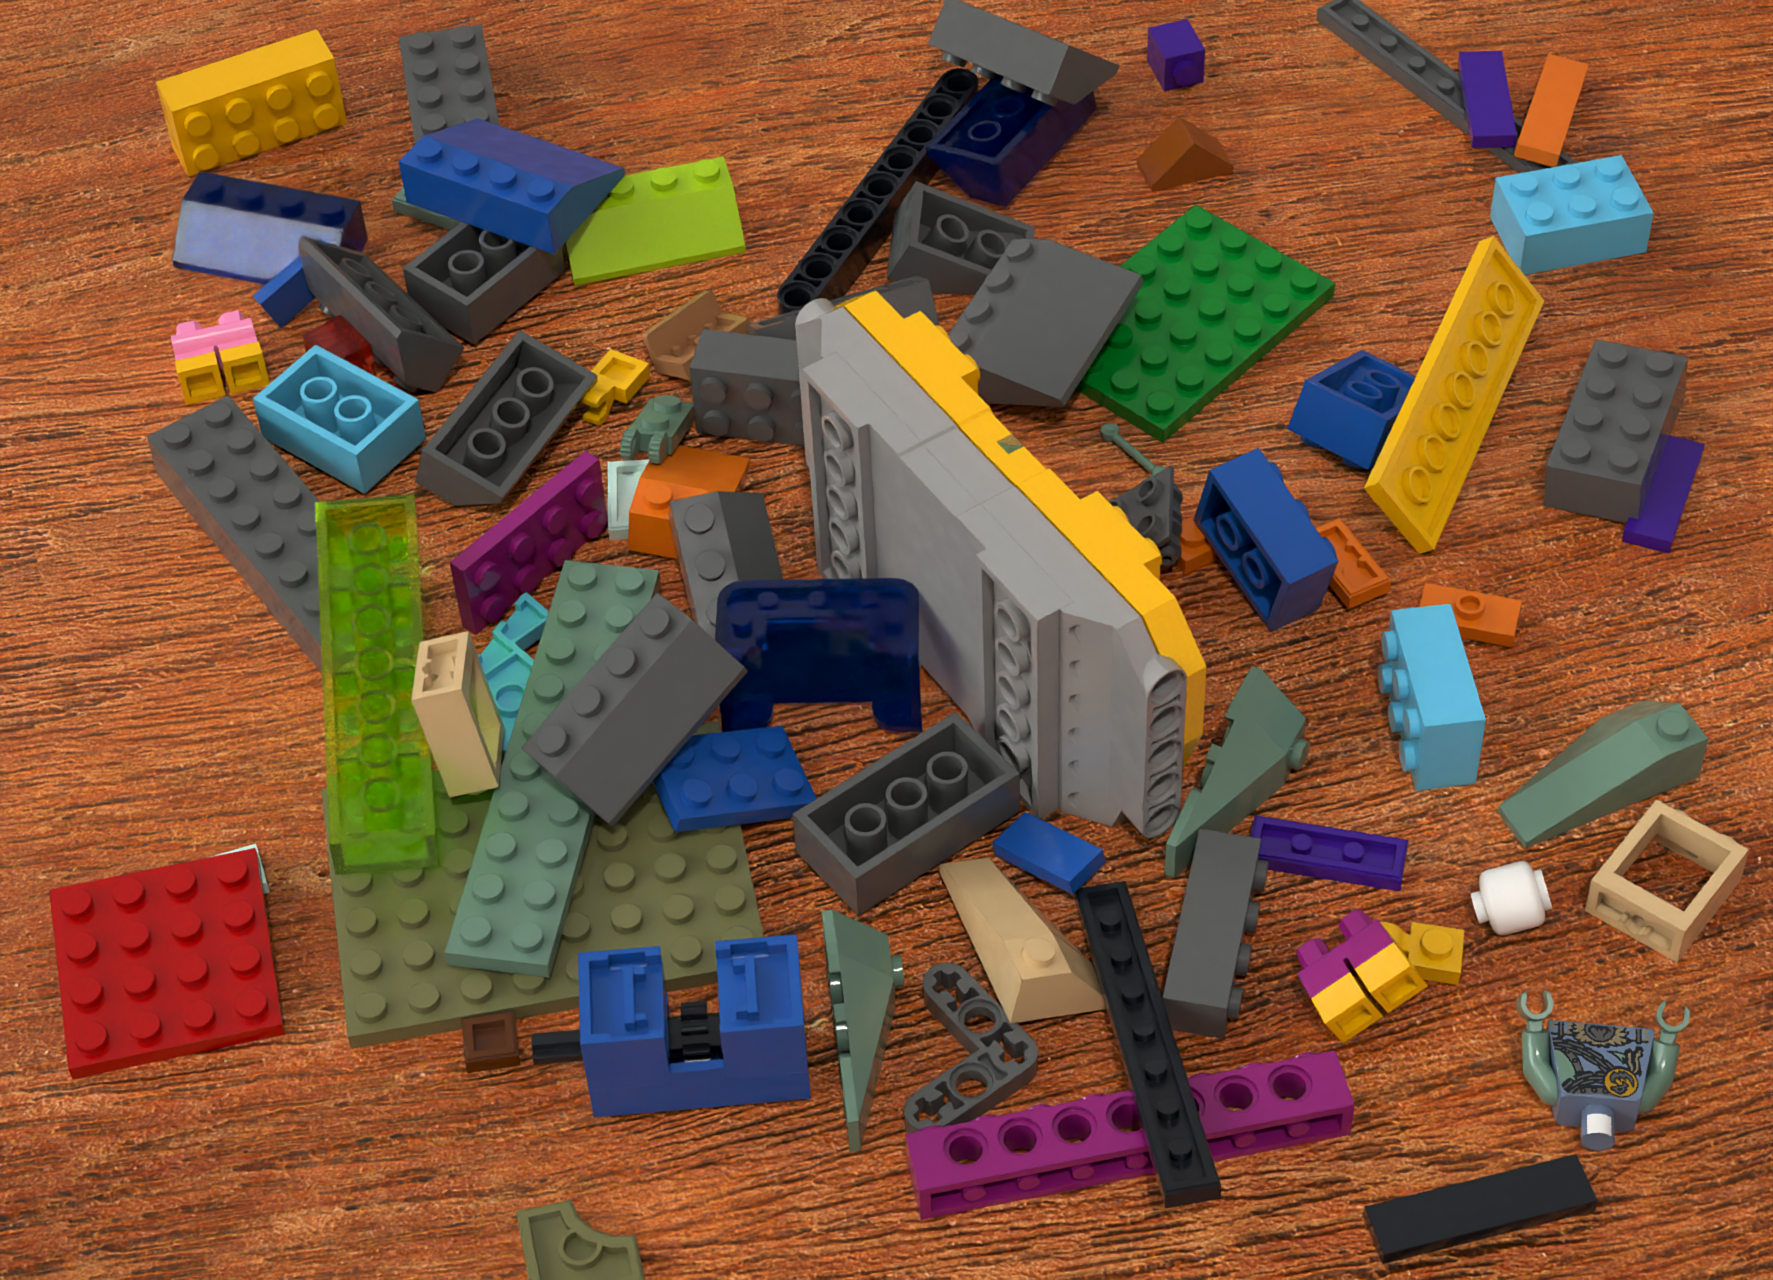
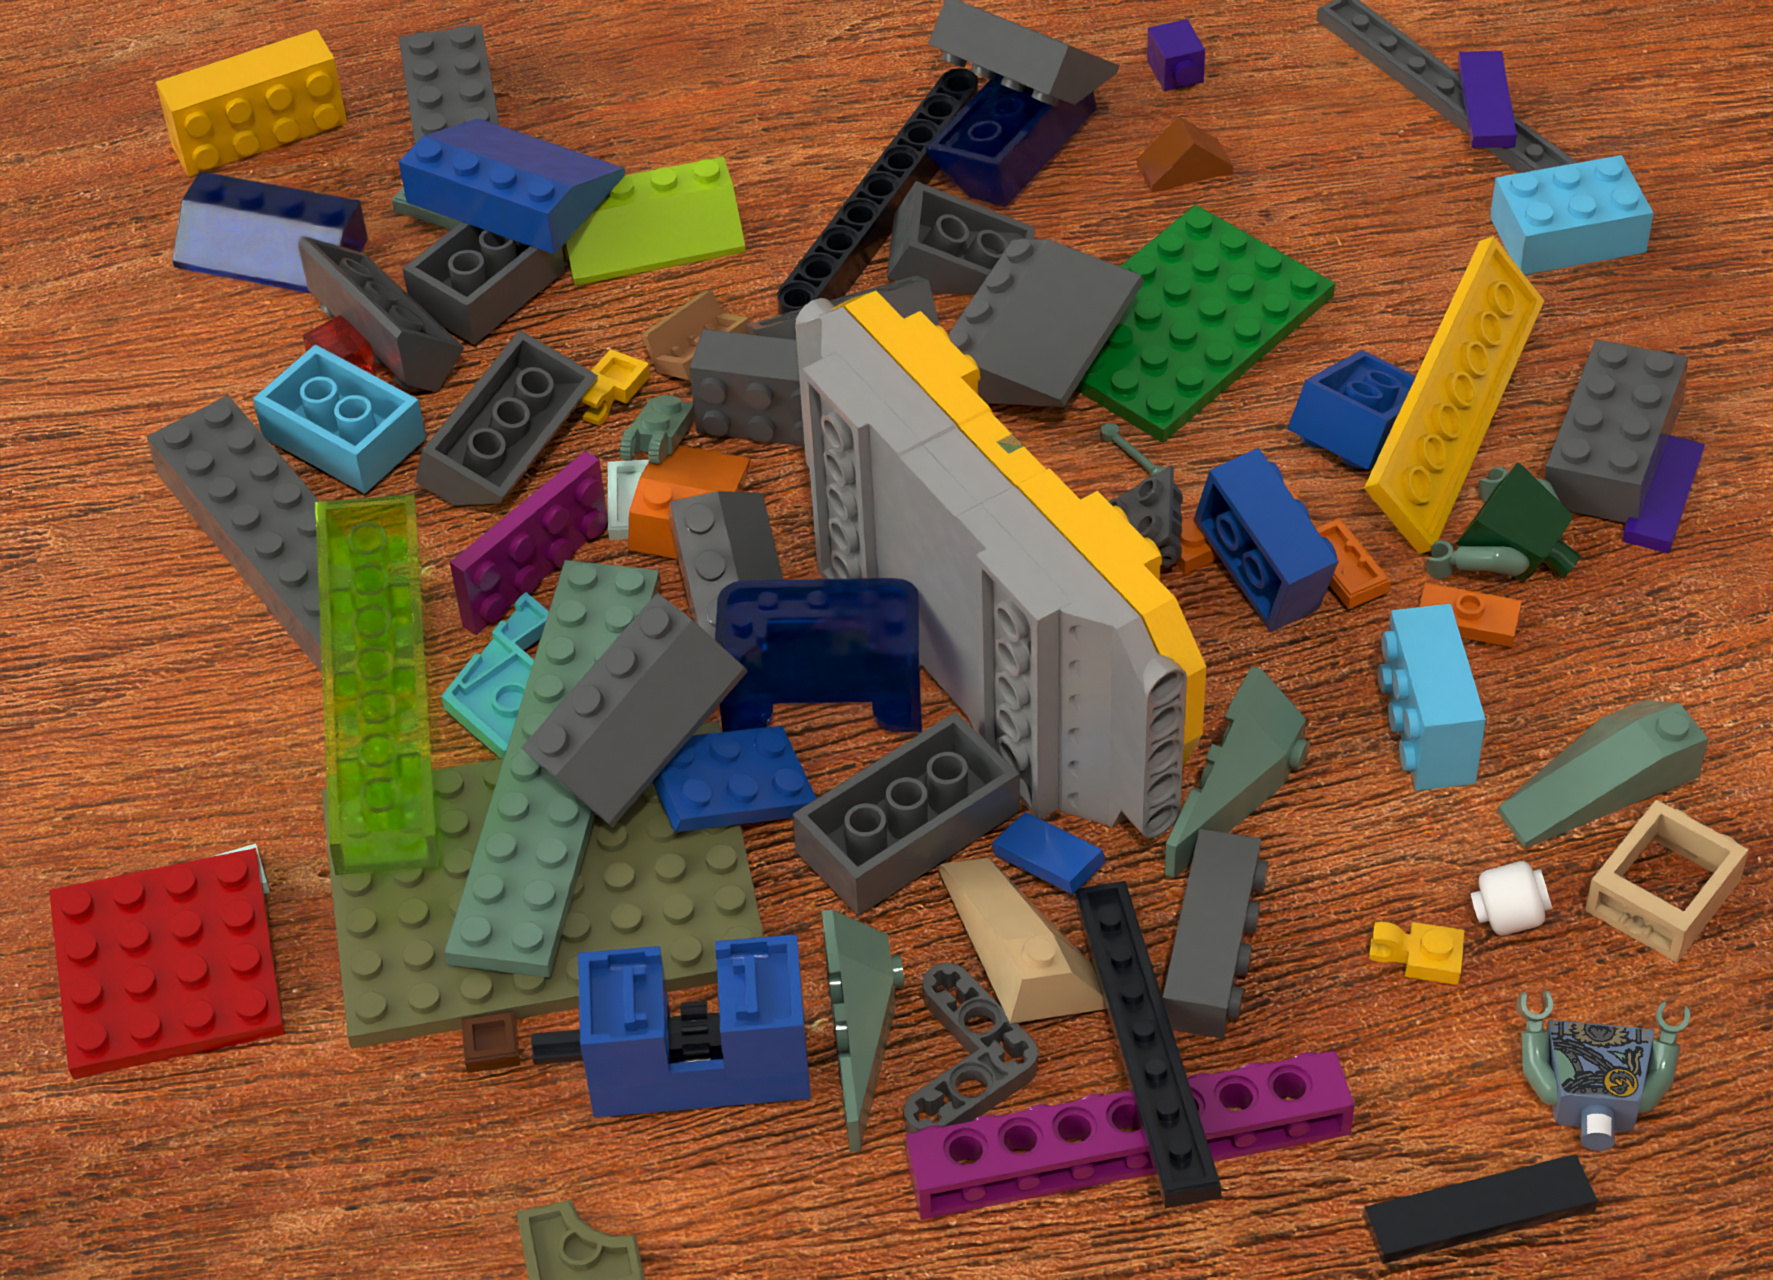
(227, 346): hips -> none
(285, 293): blue tile -> none
(458, 714): tan window -> none
(1331, 853): dark purple tile -> none
(1333, 979): hips -> none
(1511, 530): none -> dark green torso
(1551, 110): orange tile -> none

